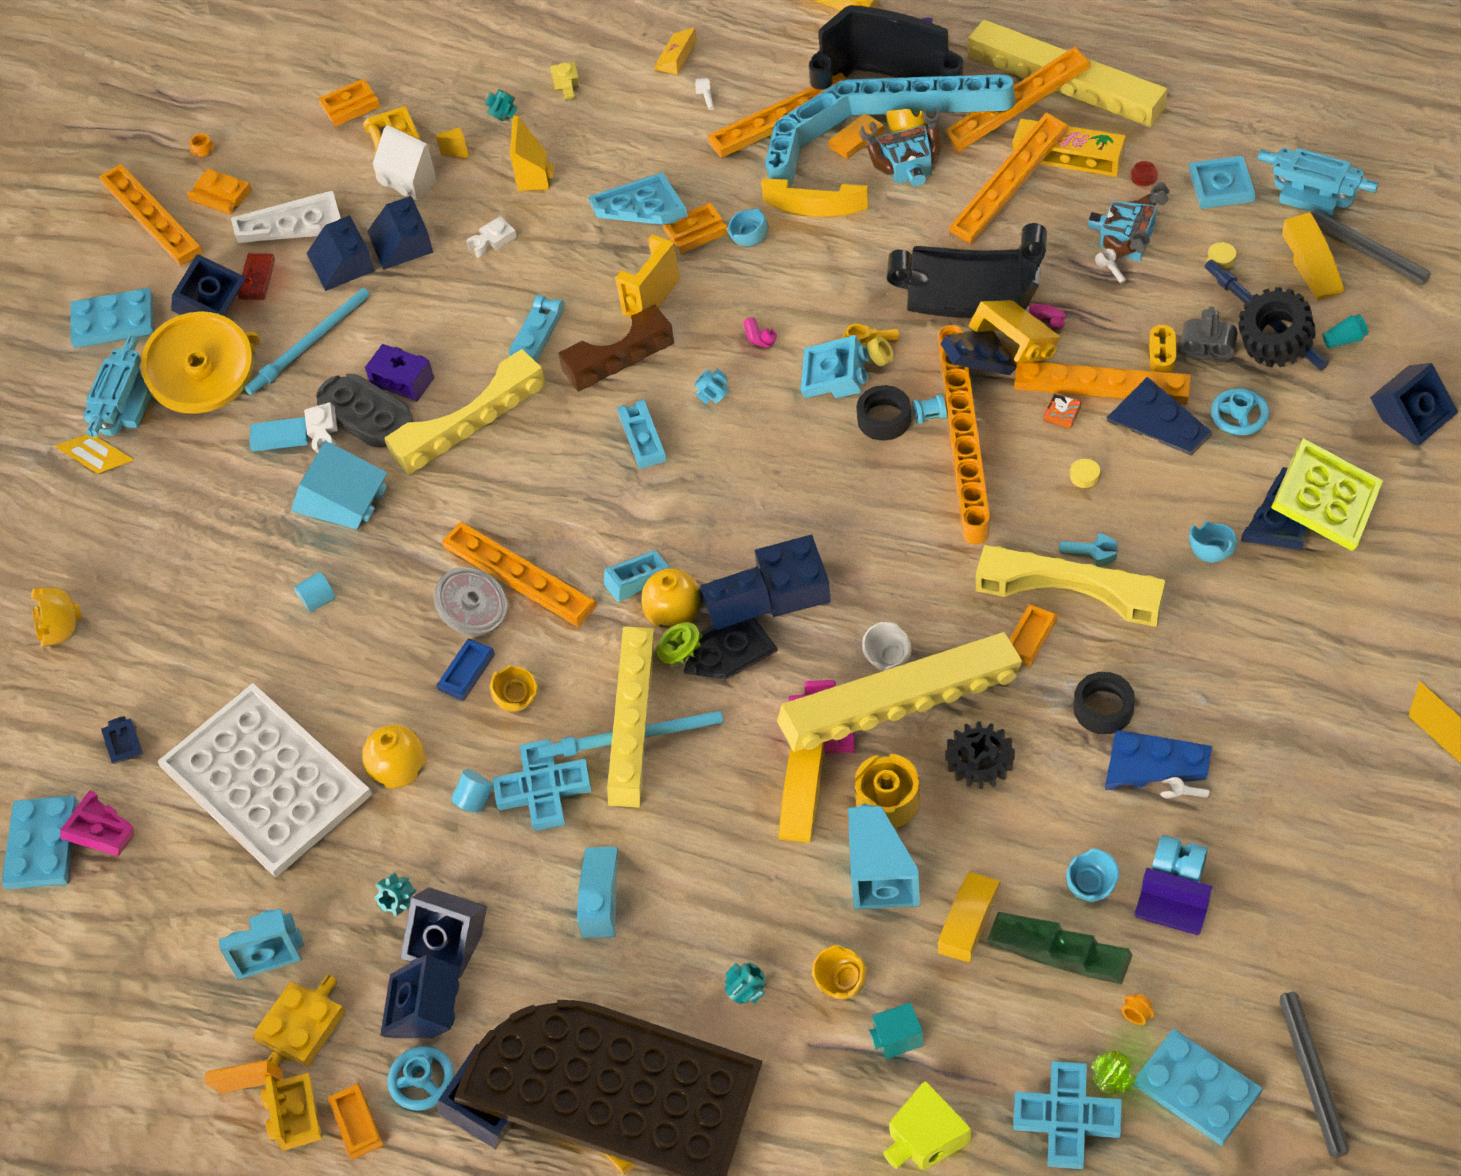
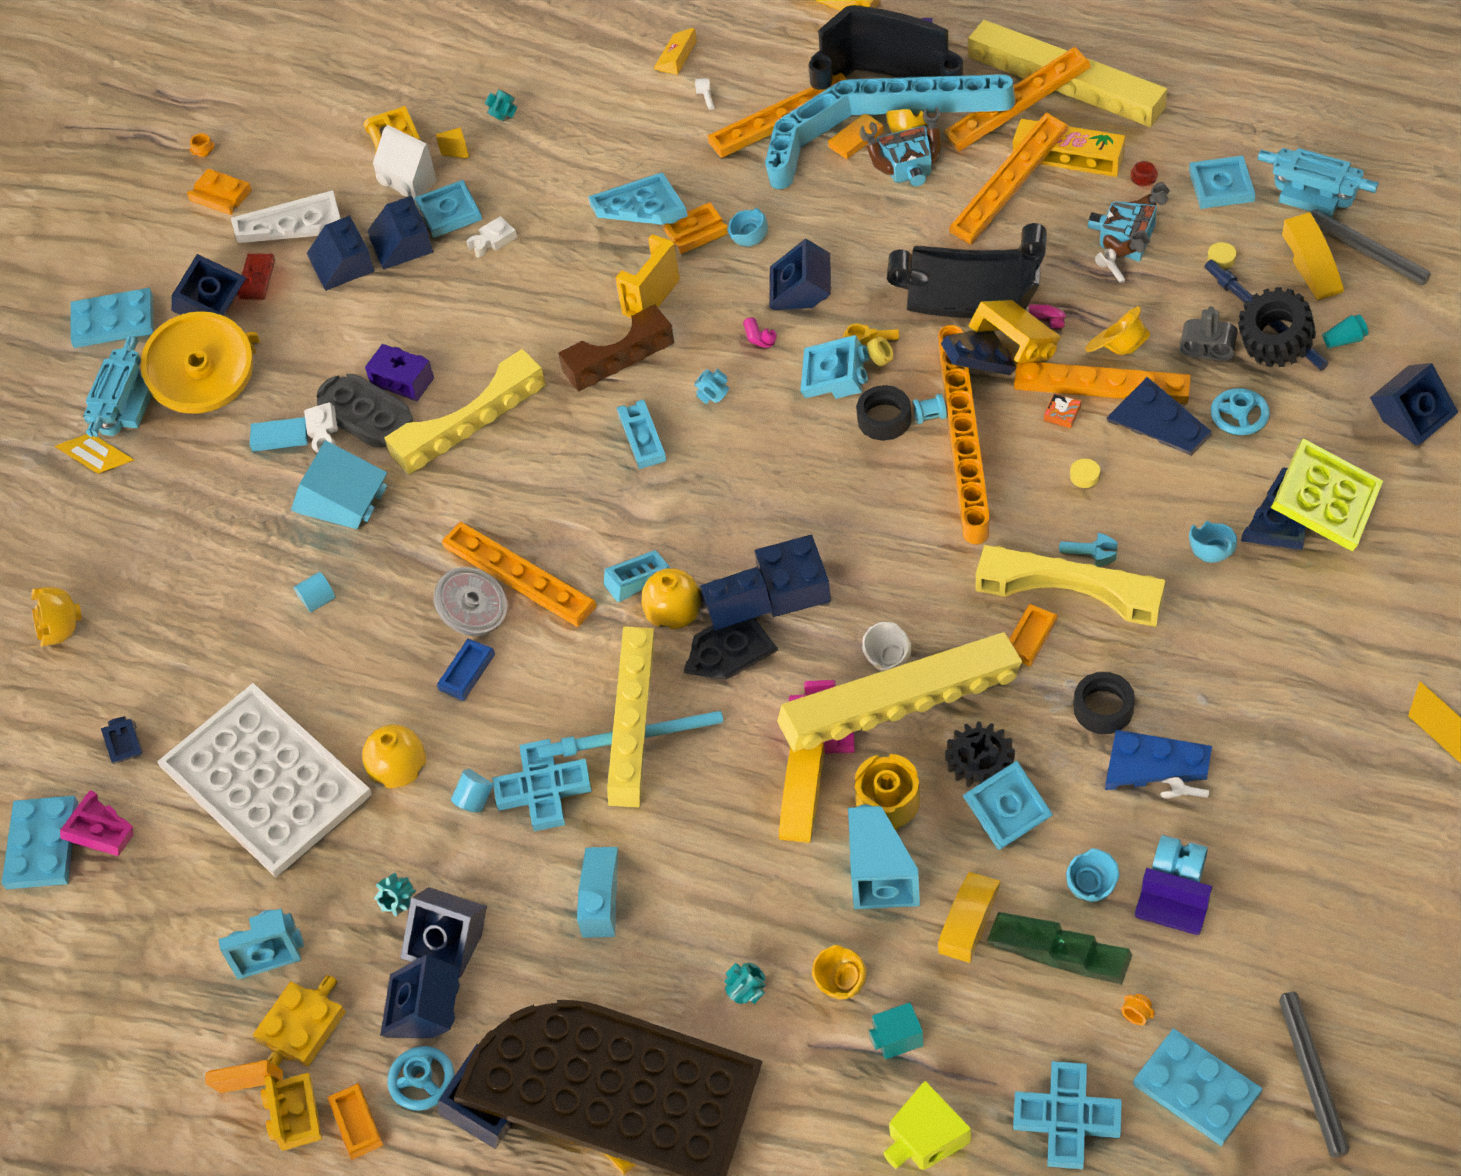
(150, 214): light orange plate -> none
(270, 372): medium azure bar -> none
(349, 102): light orange plate -> none
(448, 208): none -> medium azure plate
(513, 688): yellow hair -> none
(529, 159): yellow slope -> none
(538, 327): medium azure plate -> none
(565, 77): light yellow plate -> none
(674, 637): lime gear -> none
(800, 277): none -> dark blue slope
(815, 202): yellow slope -> none
(1007, 805): none -> medium azure tile
(1113, 1072): clear neon green gear -> none
(1123, 336): none -> yellow piece
(1157, 349): yellow beam -> none

